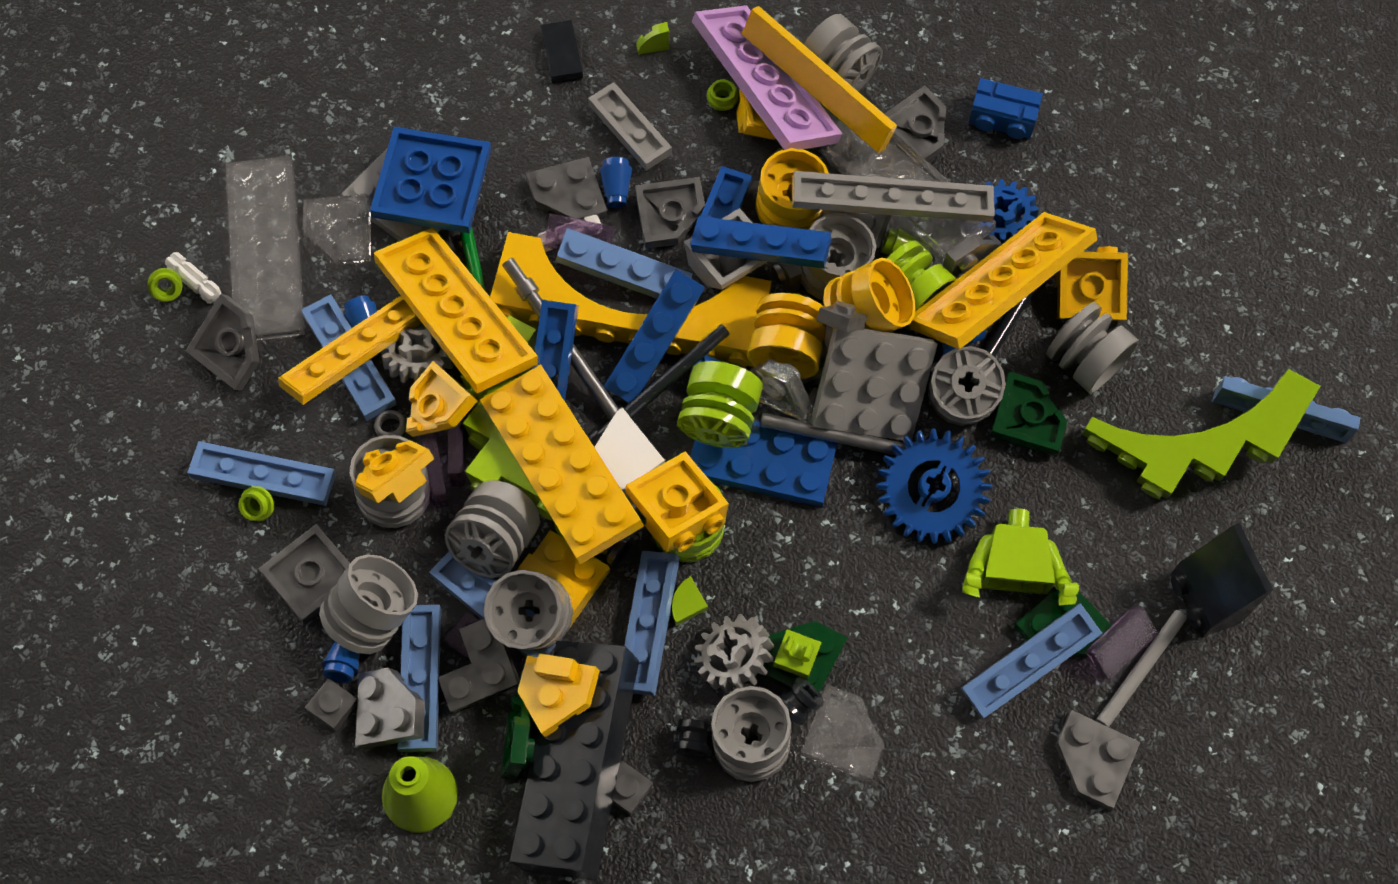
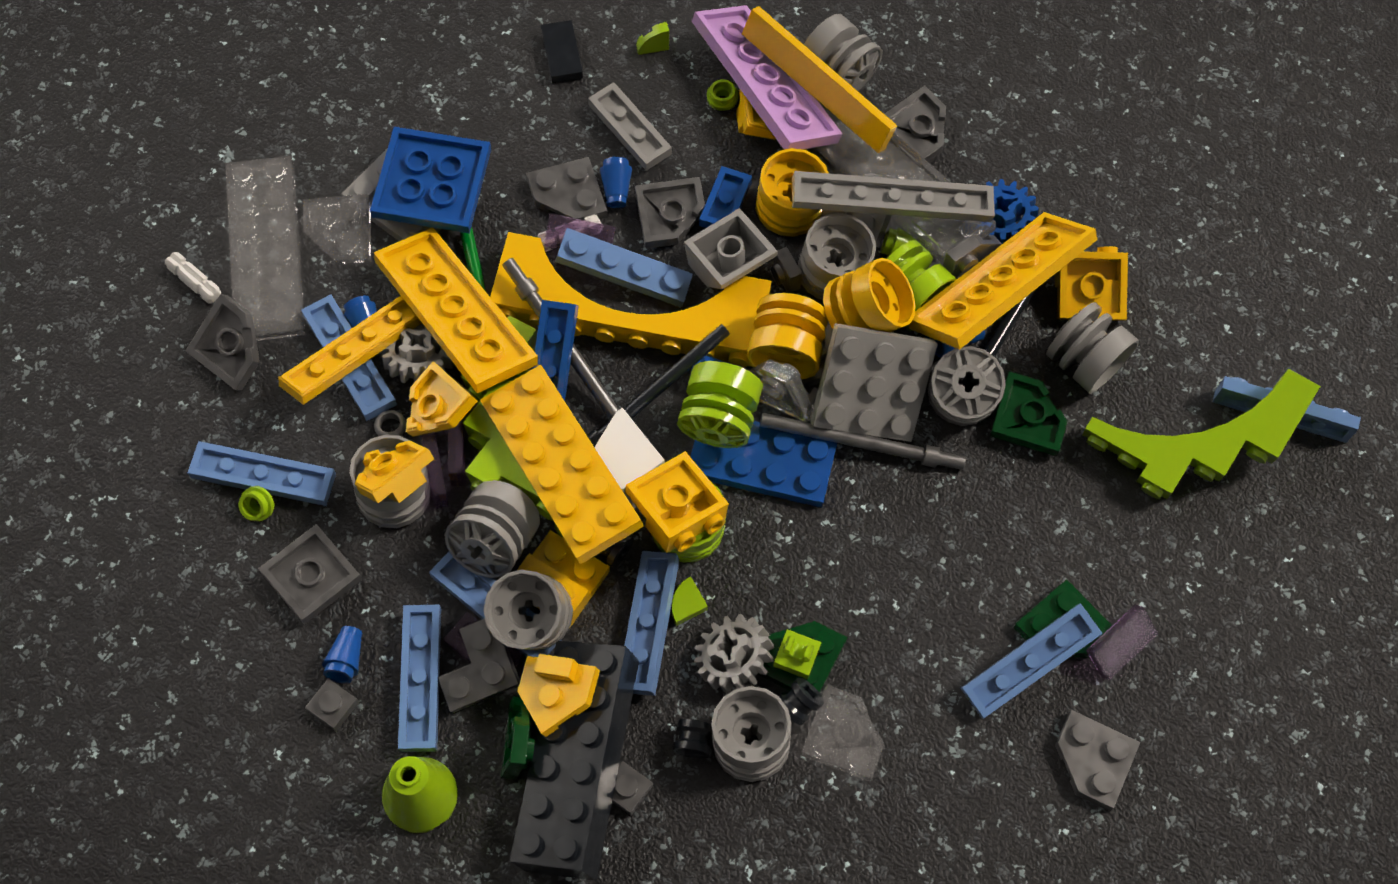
(159, 293): lime plate -> none
(368, 604): light grey wheel -> none
(387, 710): flat silver plate -> none
(654, 336): blue plate -> none
(761, 242): blue plate -> none
(842, 317): flat silver plate -> none
(951, 457): blue gear -> none
(1005, 109): blue brick -> none
(1019, 561): lime torso -> none
(1141, 668): light grey bar -> none
(1221, 582): black slope -> none

